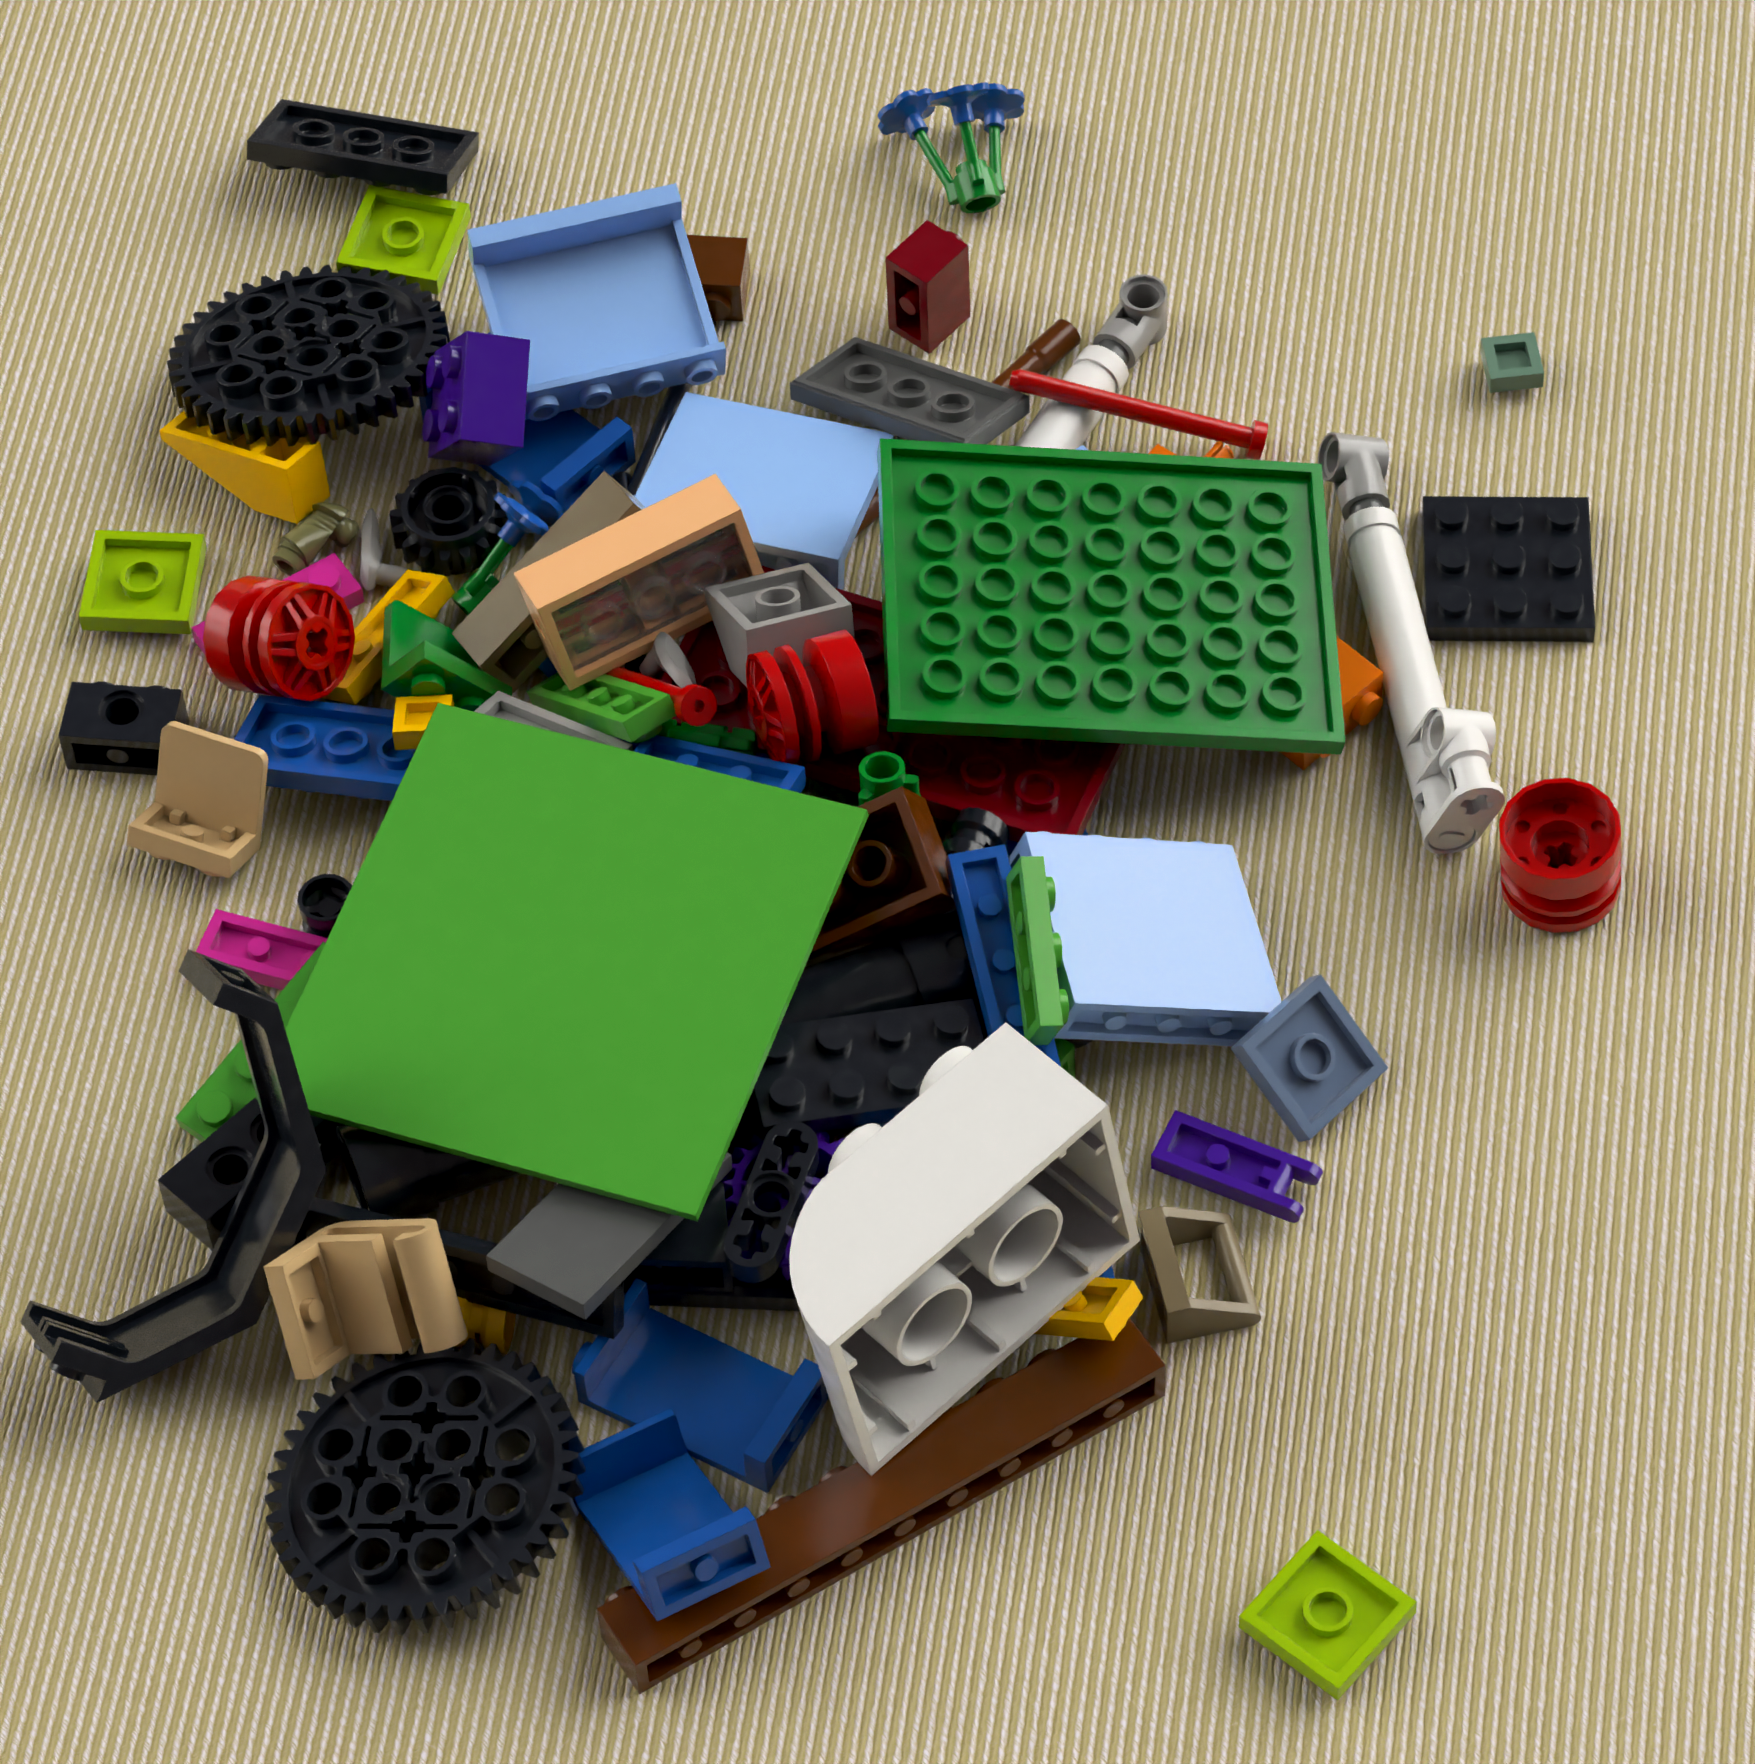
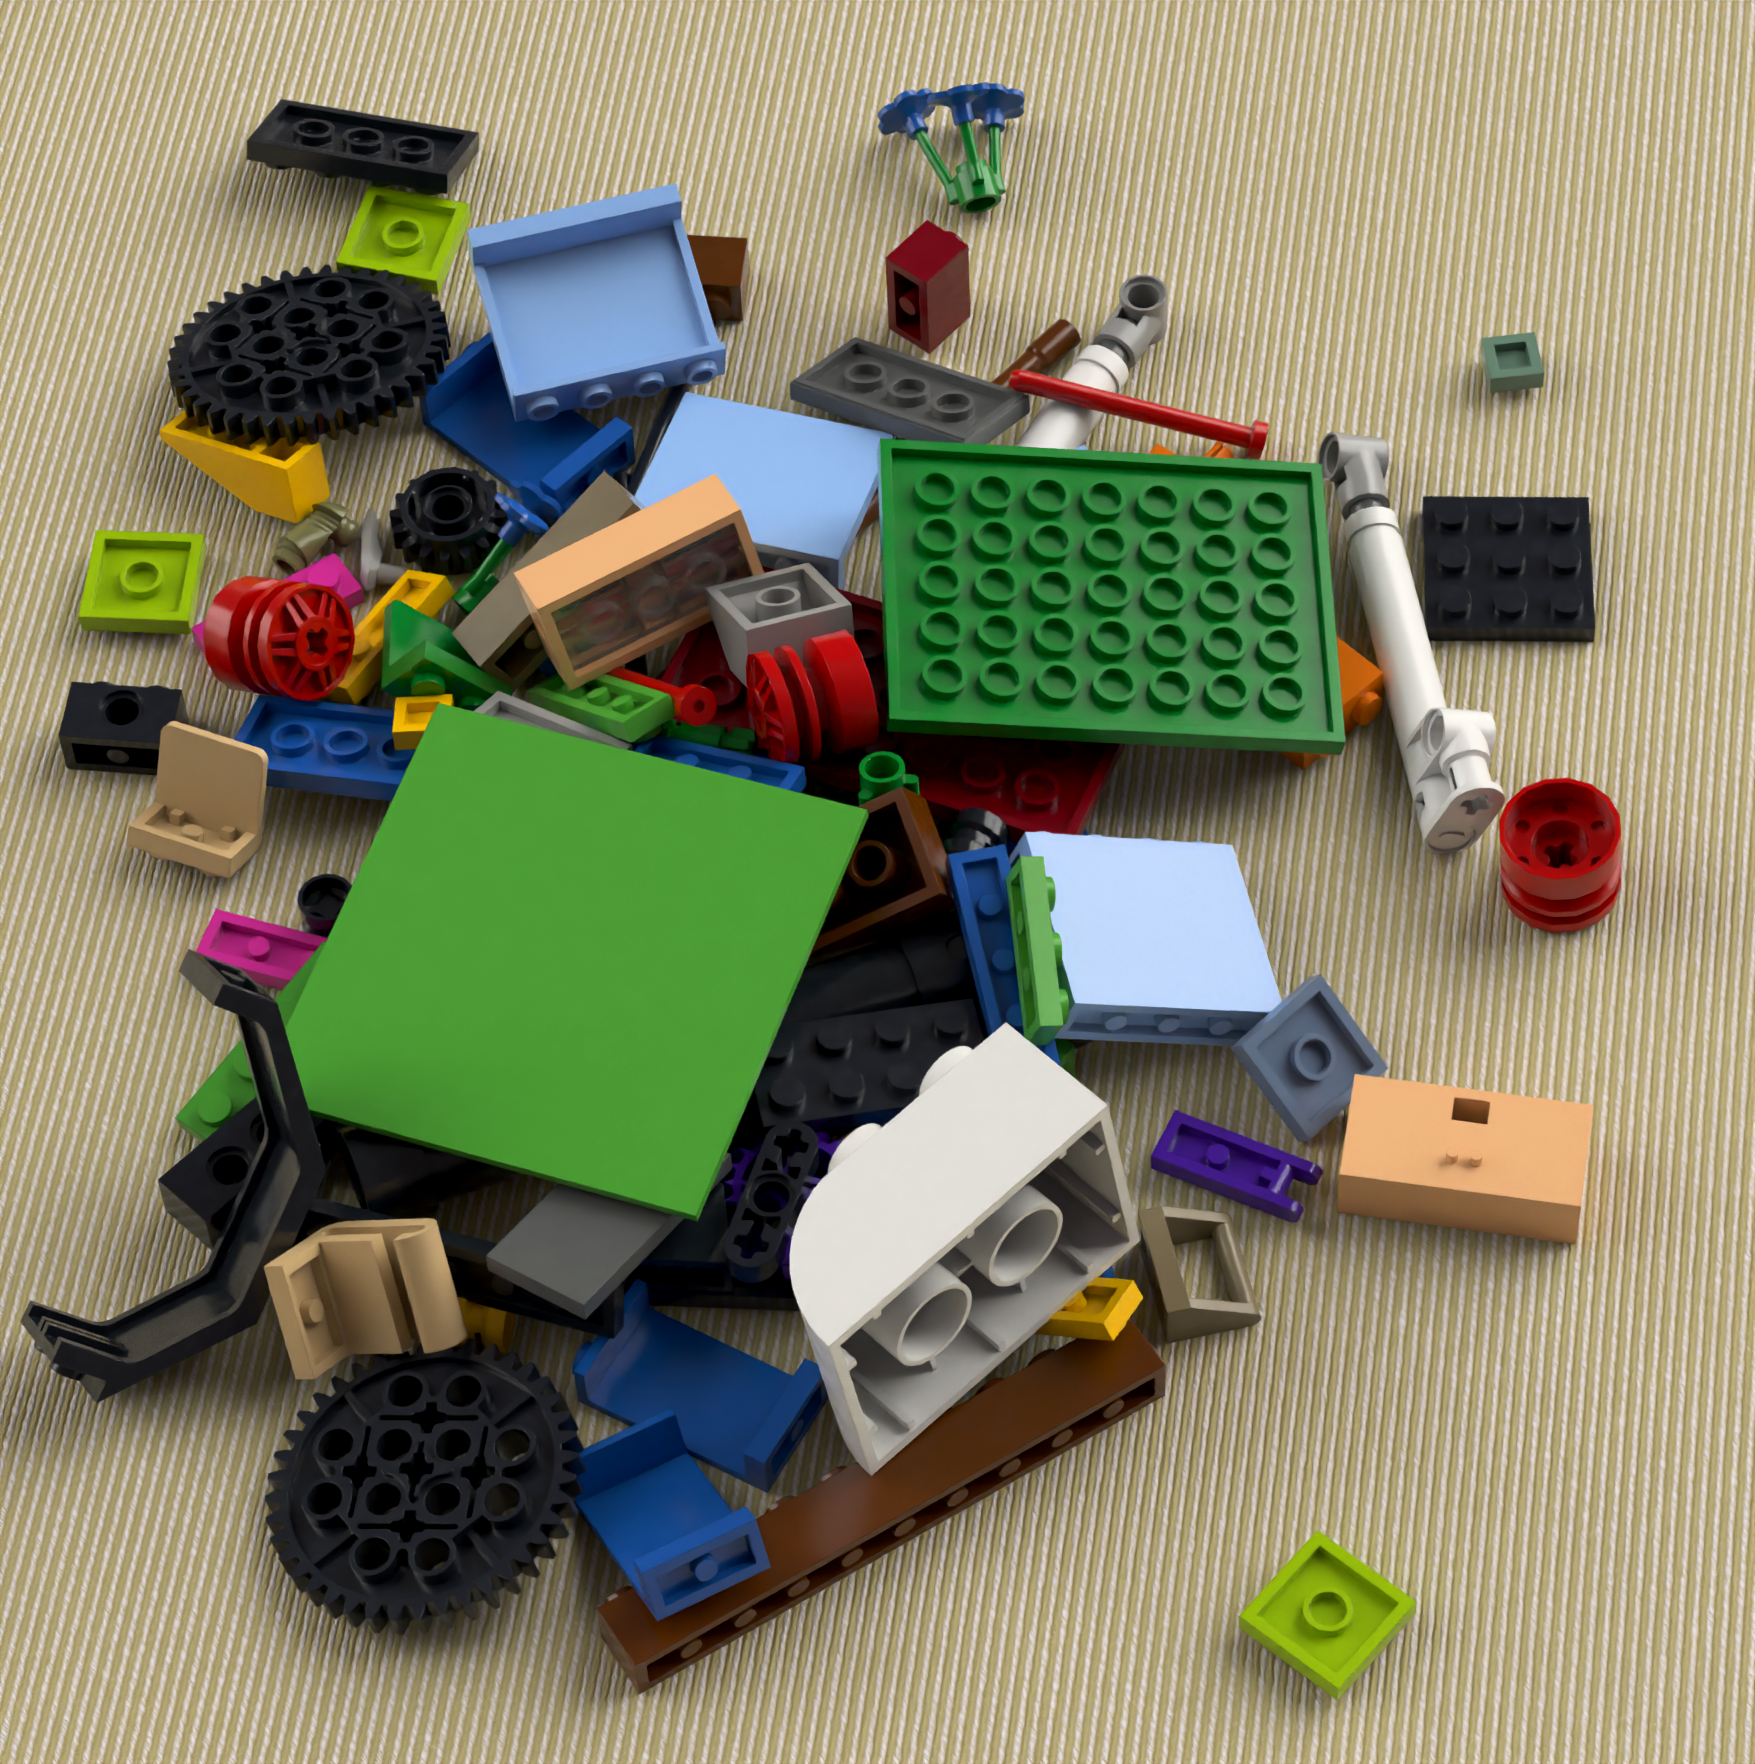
(477, 398): dark purple brick -> none
(669, 658): light grey bar -> none
(1464, 1158): none -> light nougat brick

